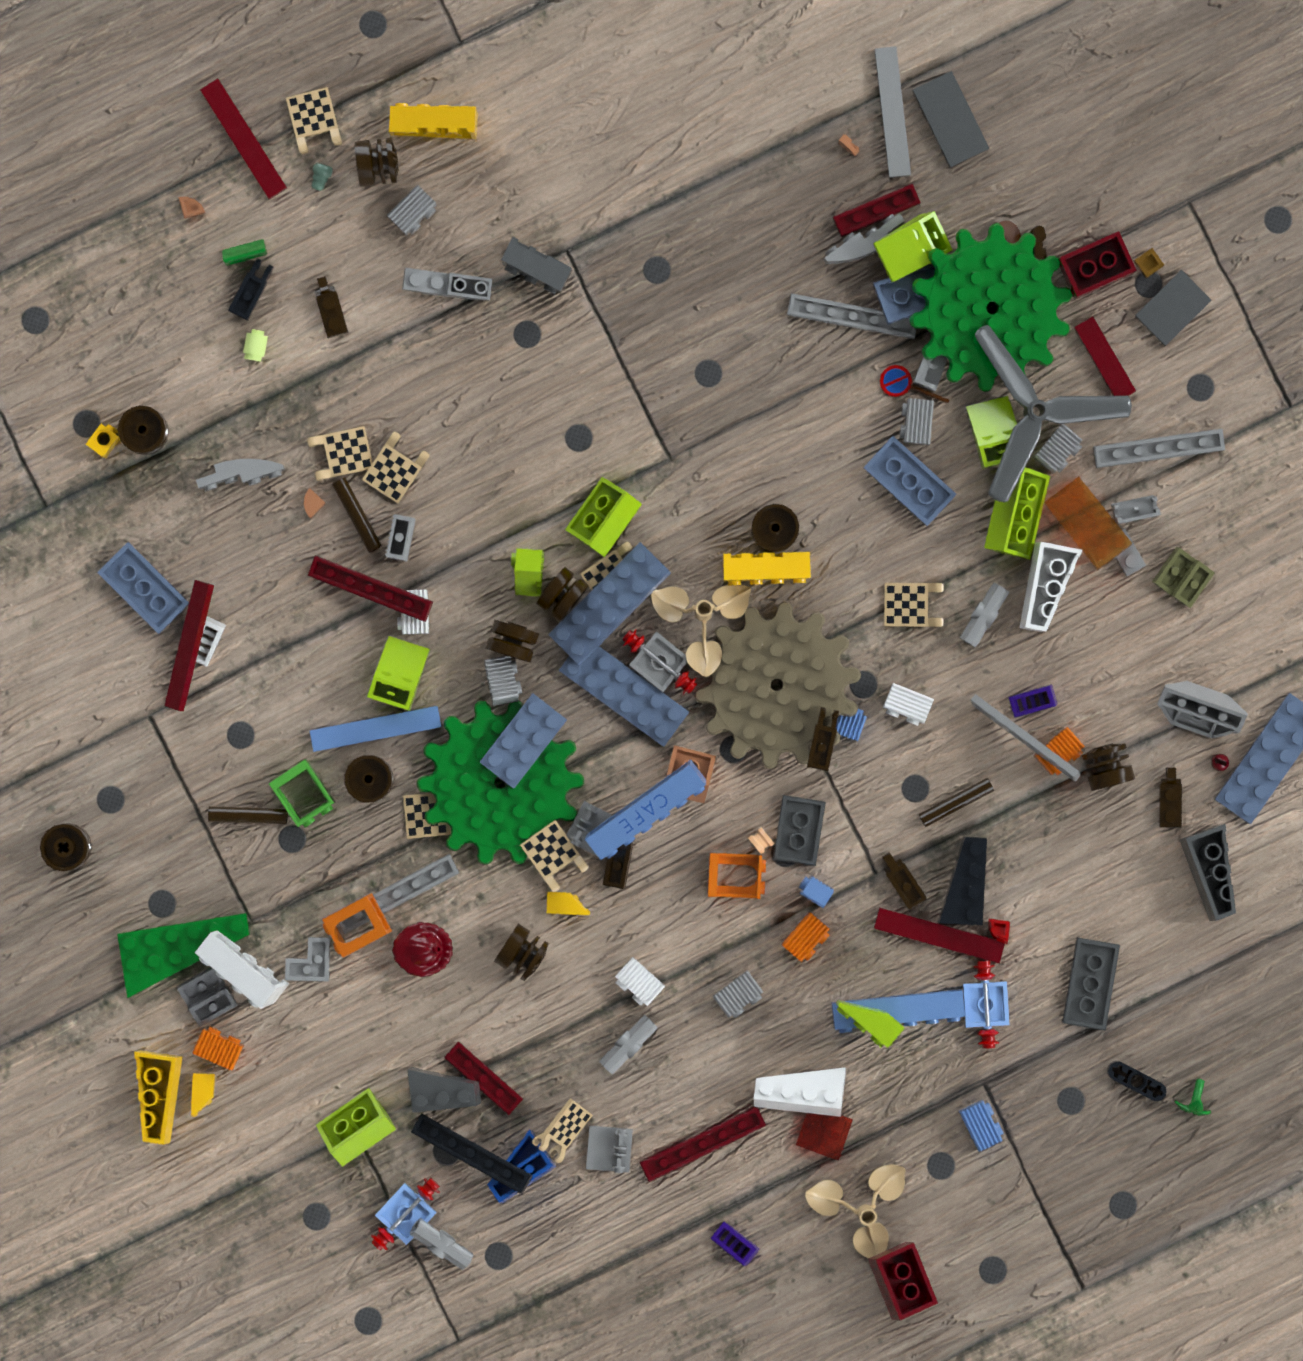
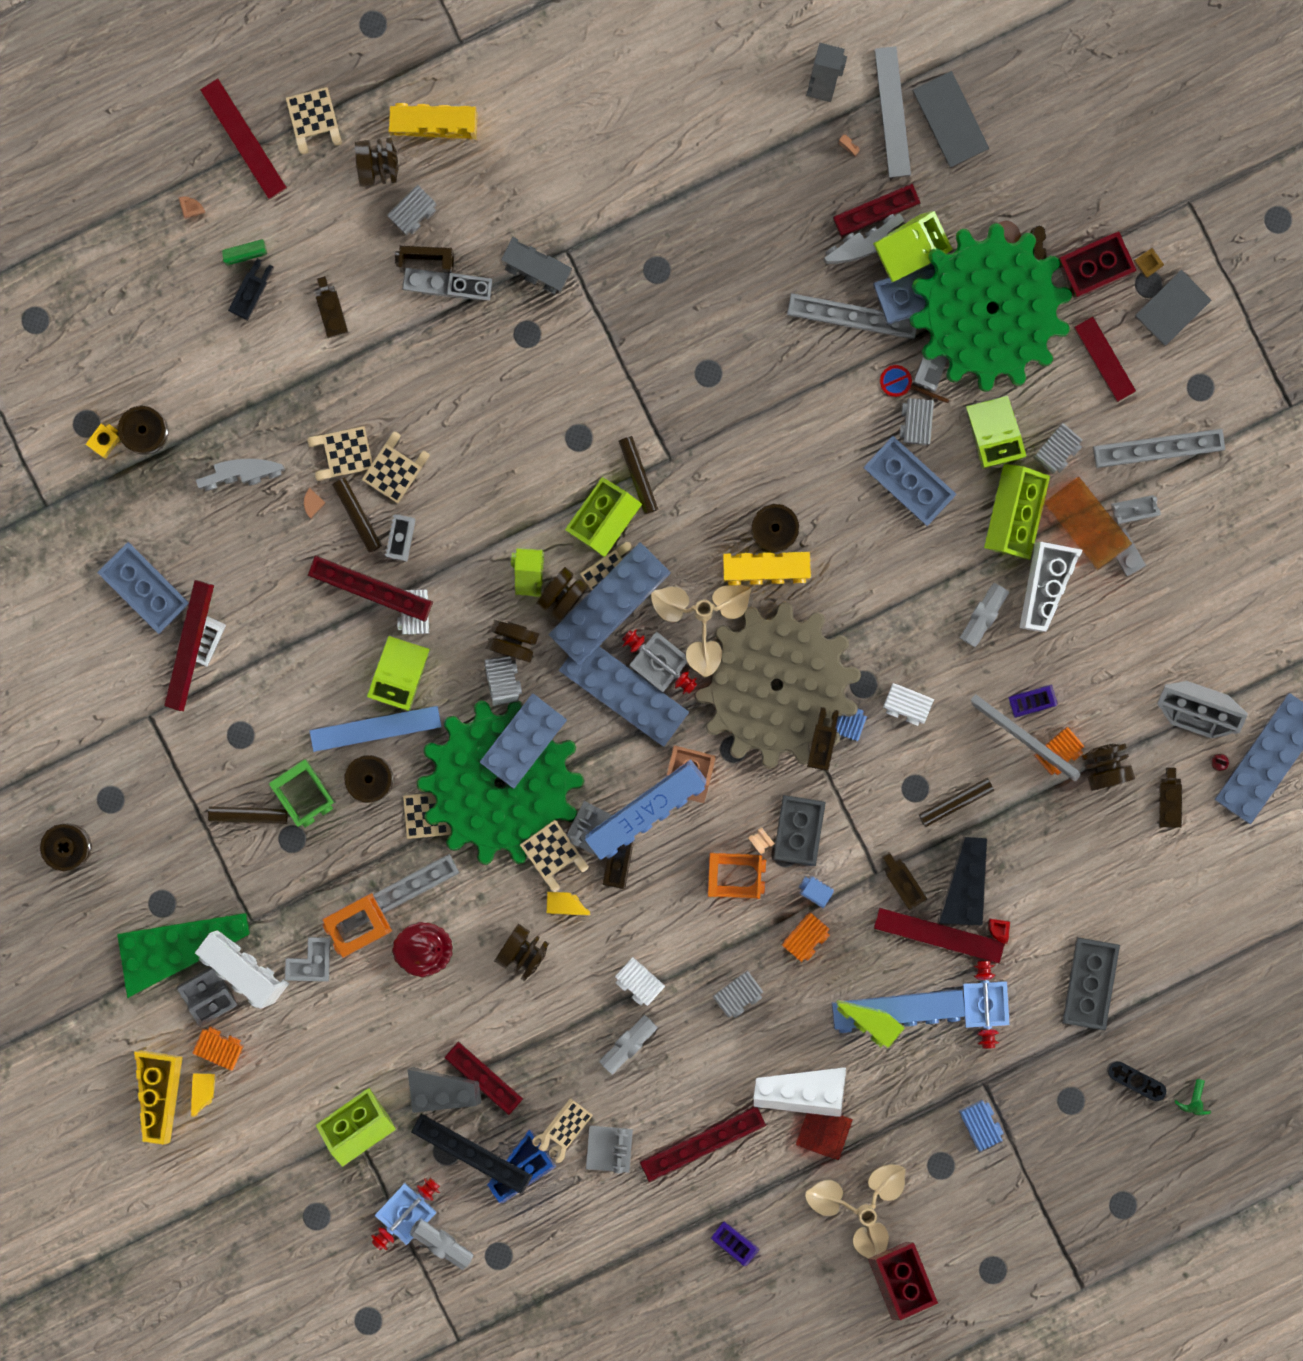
(255, 345): yellowish green brick -> none
(320, 175): sand green piece -> none
(425, 253): none -> dark brown panel
(638, 475): none -> dark brown piece
(827, 67): none -> dark grey wedge
(908, 604): tan flag -> none
(1027, 431): dark grey piece -> none
(1183, 577): olive slope -> none
(1211, 870): dark grey wedge -> none

